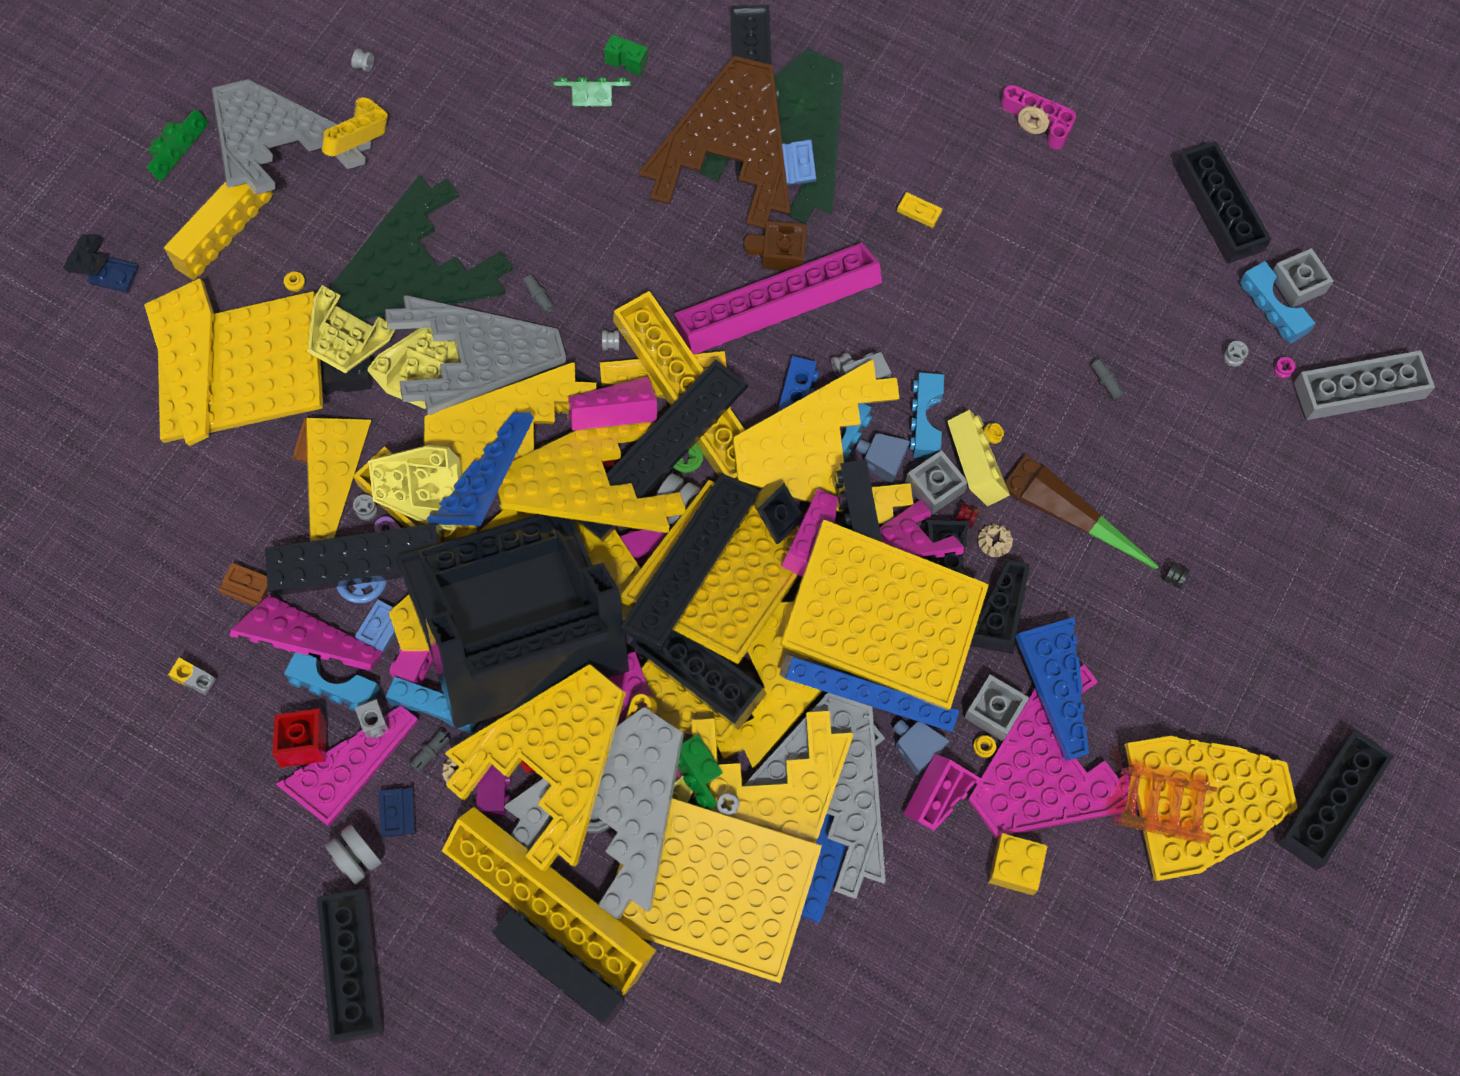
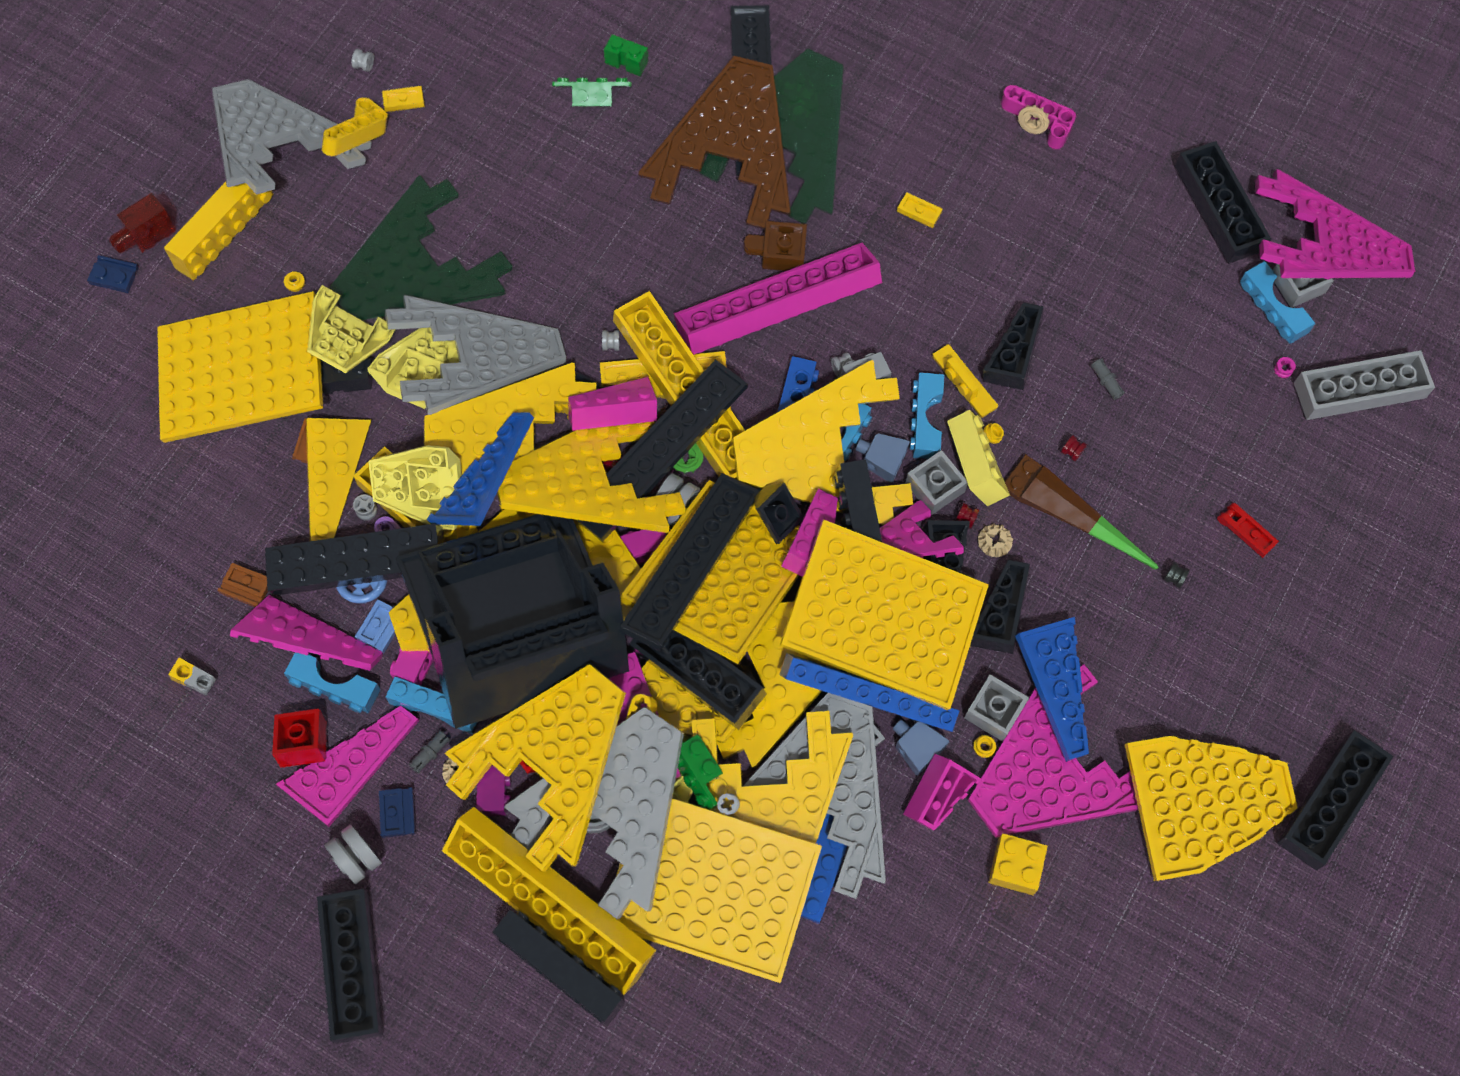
(83, 257): black plate -> none
(143, 225): none -> clear red brick
(174, 143): green bracket -> none
(183, 338): yellow wing -> none
(369, 710): light grey brick -> none
(403, 98): none -> yellow plate
(538, 294): dark grey pin -> none
(799, 162): medium blue plate -> none
(965, 381): none -> yellow bracket
(1013, 356): none -> black wedge
(1074, 448): none -> dark red wheel
(1151, 821): clear orange fence -> none
(1237, 348): light grey wheel -> none
(1248, 530): none -> red plate
(1343, 240): none -> dark pink wing

